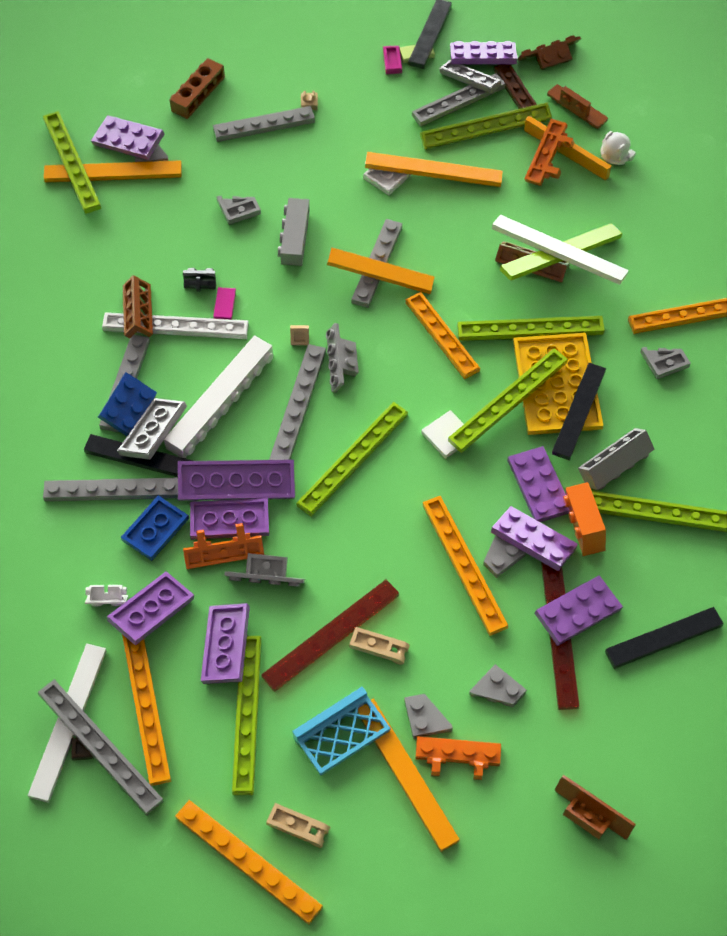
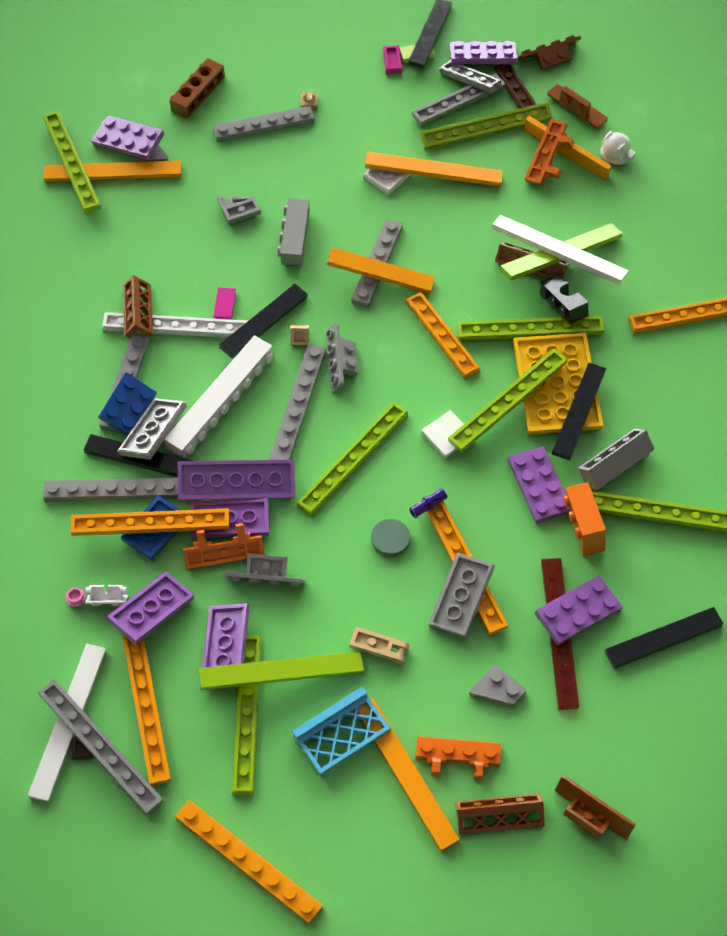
(75, 597): none -> bright pink plate
(149, 522): none -> light orange plate
(199, 278): black hips -> none
(263, 320): none -> black tile
(280, 670): none -> lime tile
(297, 825): tan plate -> none
(329, 635): clear red tile -> none
(390, 537): none -> sand green tile
(425, 717): light grey wing -> none
(428, 503): none -> dark purple pin
(461, 595): none -> light grey tile
(498, 806): none -> dark orange fence
(502, 556): light grey wing -> none
(534, 538): medium lavender plate -> none
(556, 293): none -> arch
(665, 361): light grey wing -> none

